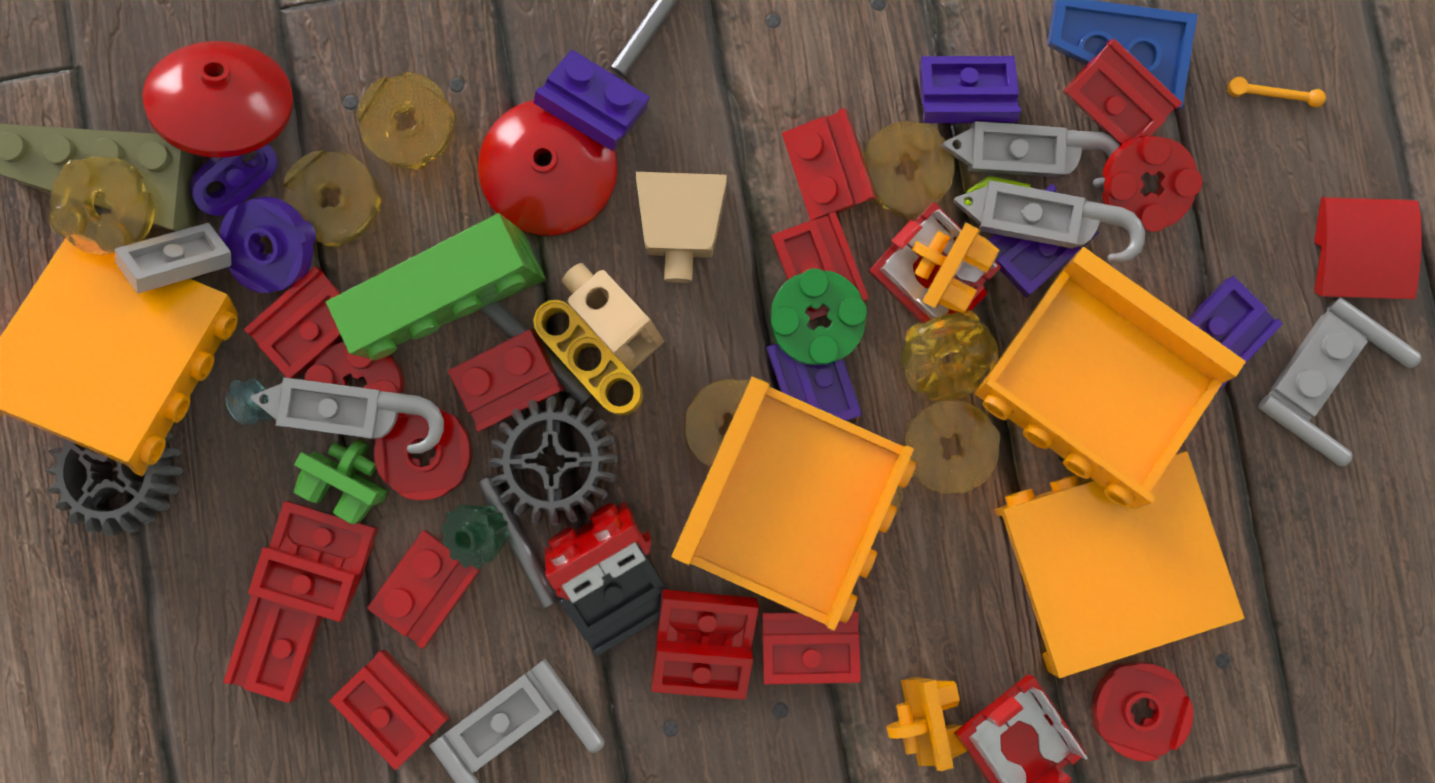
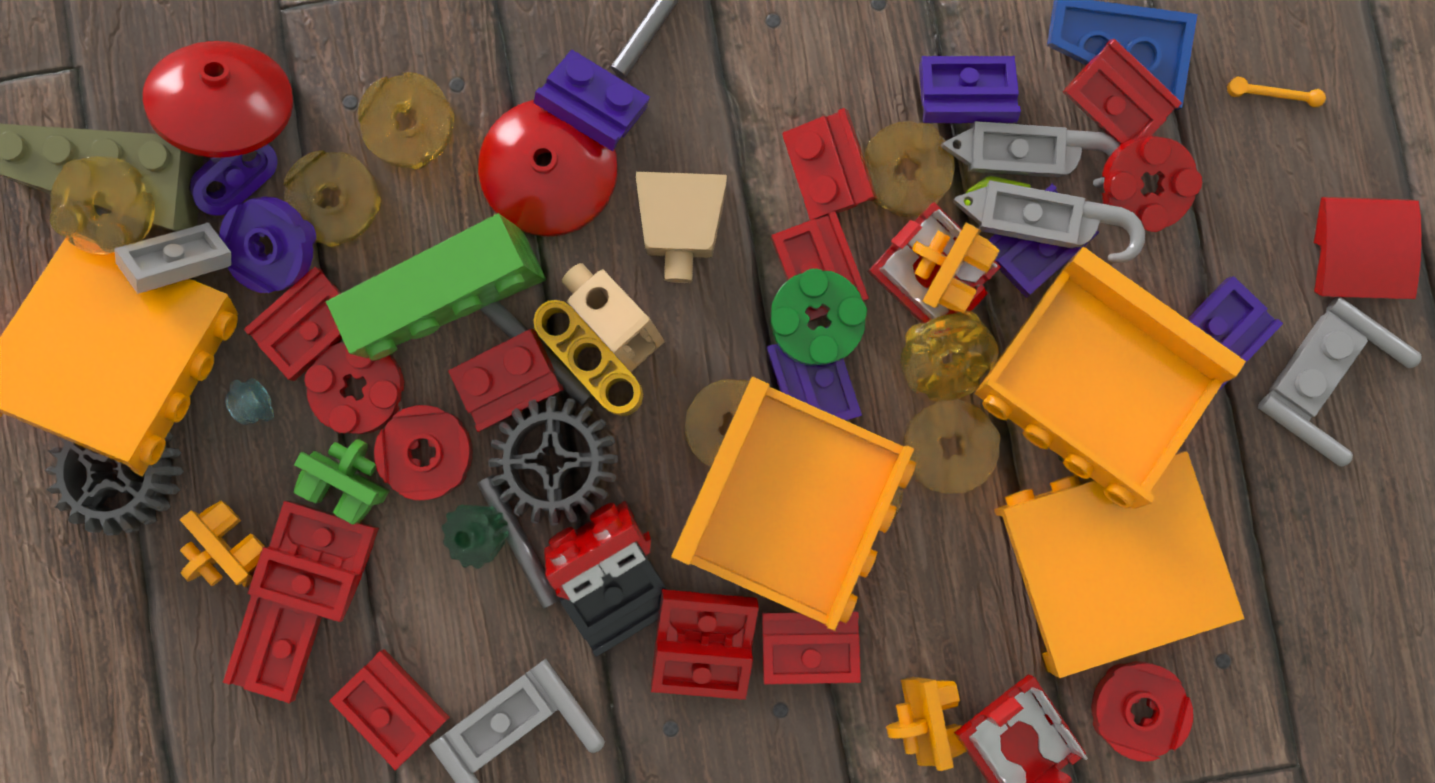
(208, 529): none -> light orange hips
(347, 410): light grey plate -> none
(422, 590): red plate -> none

